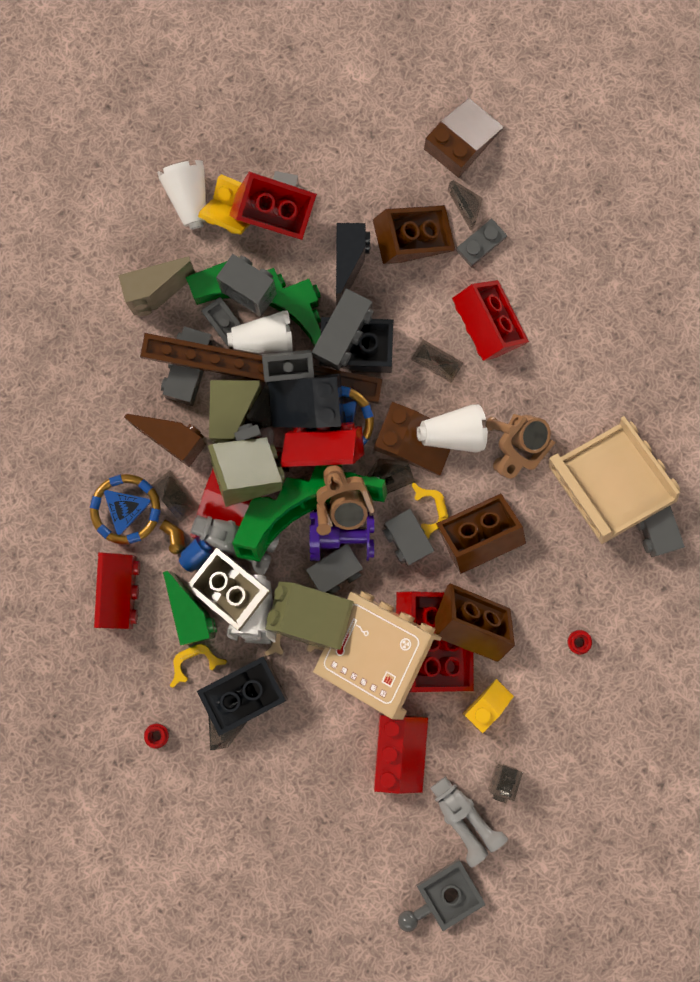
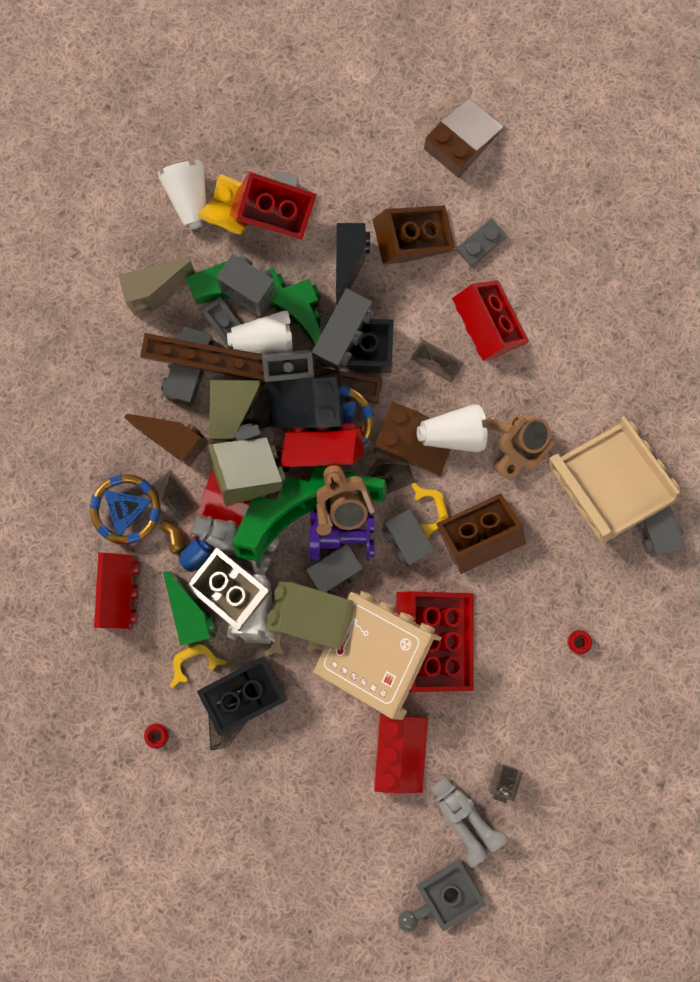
(466, 202): clear smoke slope -> none
(474, 623): reddish brown slope -> none
(488, 706): yellow slope -> none

